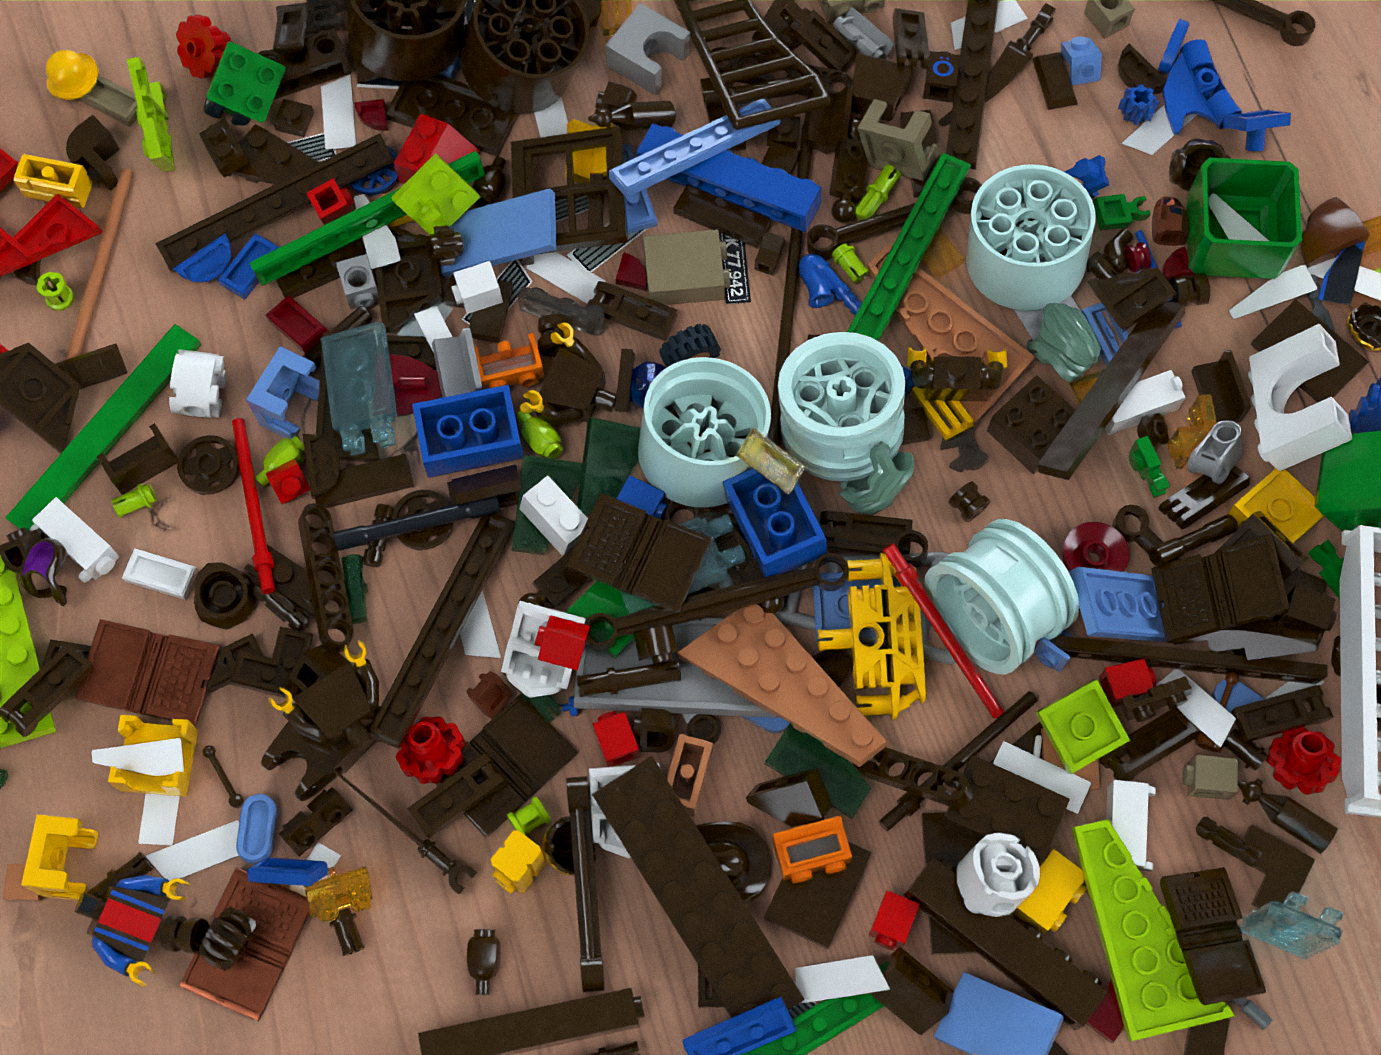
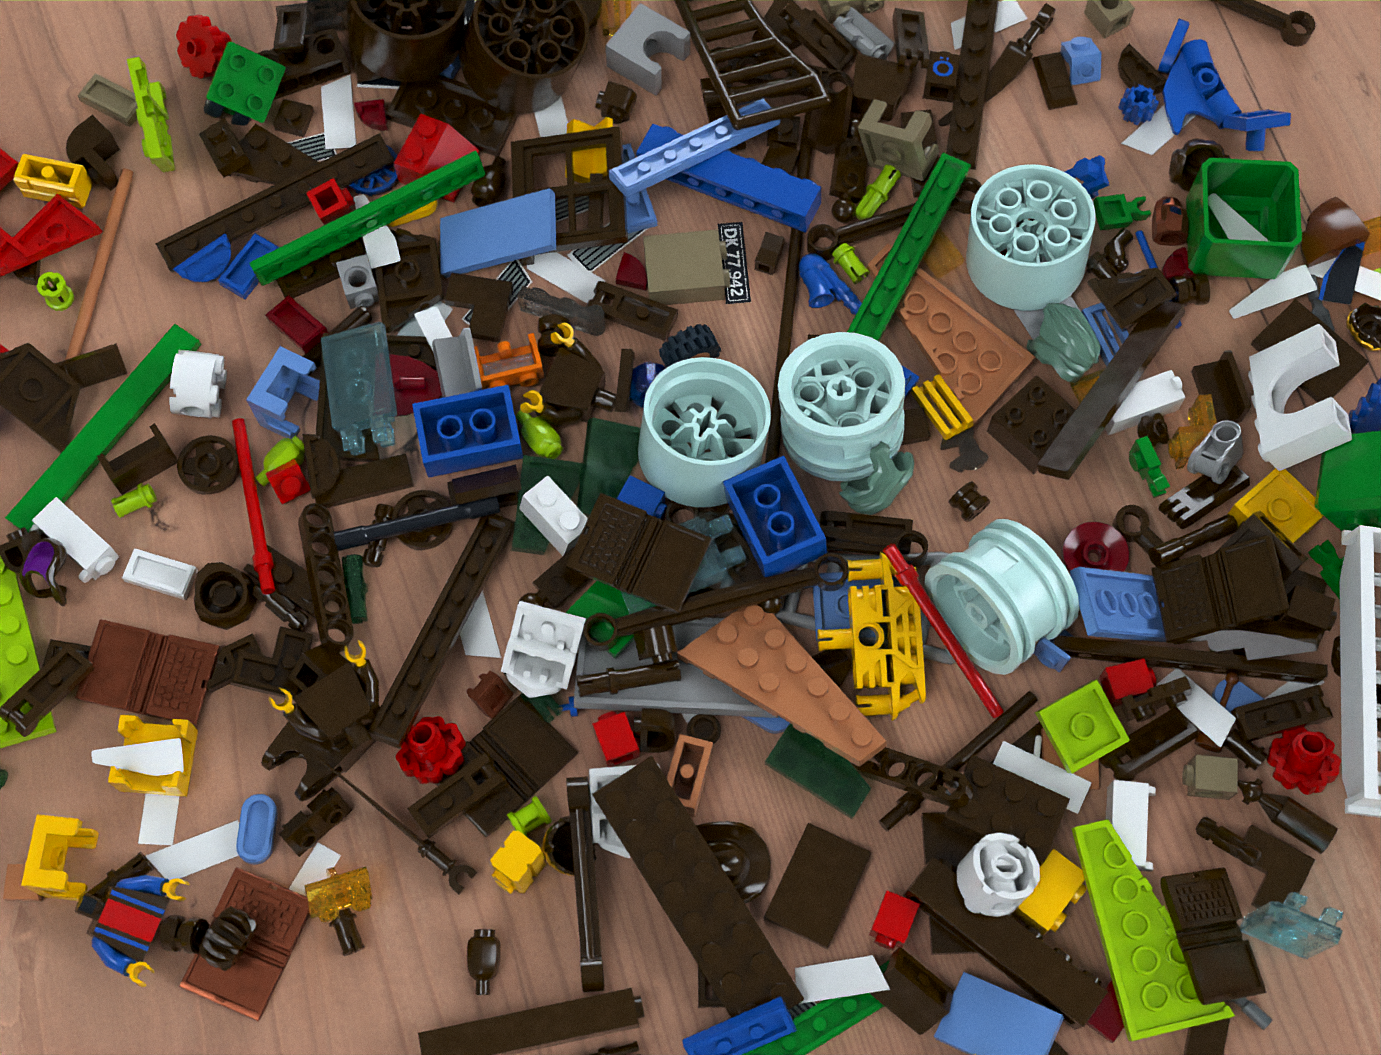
(70, 74): yellow hat -> none
(235, 799): dark brown hinge -> none
(288, 871): blue tile -> none
(435, 195): lime hinge -> none
(444, 245): dark brown gear -> none
(476, 287): white brick -> none
(562, 642): red brick -> none
(636, 115): dark brown wheel -> none
(722, 215): dark brown tile -> none
(770, 461): clear yellow tile -> none
(793, 798): dark brown slope -> none
(812, 849): orange window -> none
(956, 376): dark brown torso -> none
(1138, 257): dark red bush -> none

